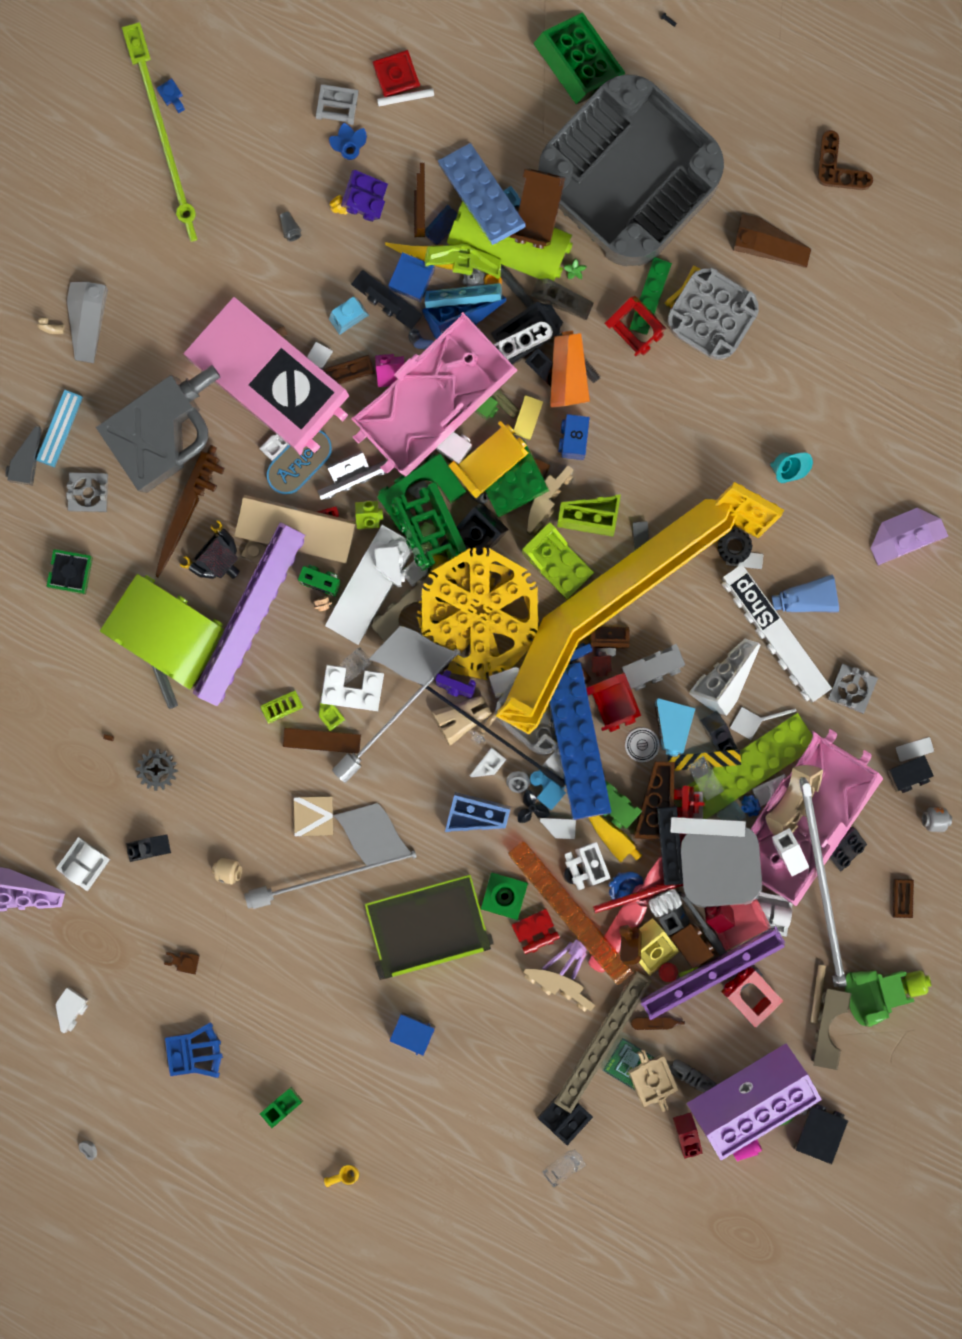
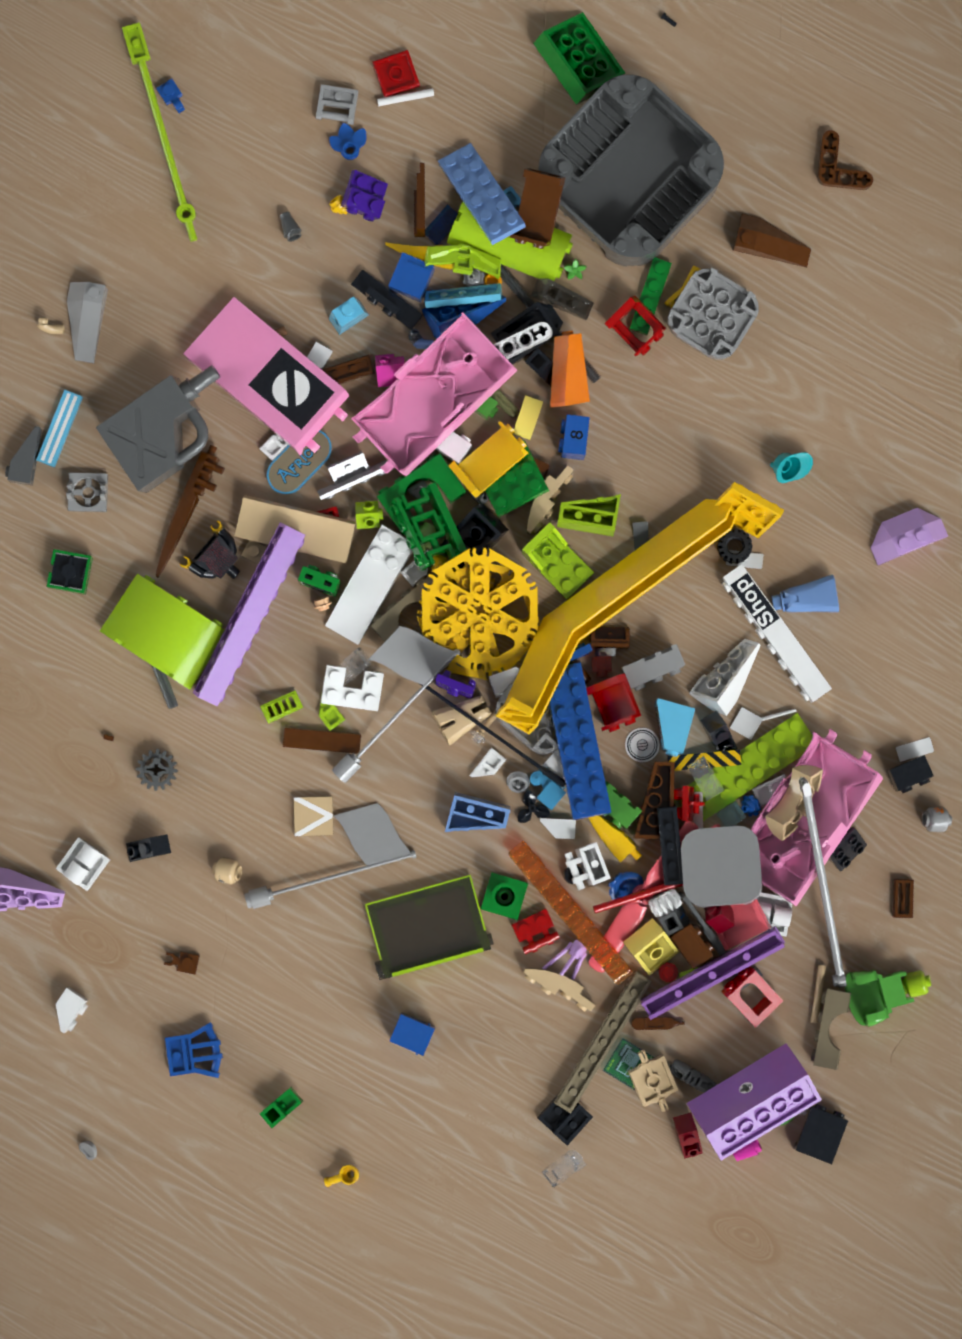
(388, 564): white slope -> none
(630, 945): reddish brown piece -> none
(708, 827): white sticker -> none
(790, 852): white slope -> none
(870, 683): light grey piece -> none

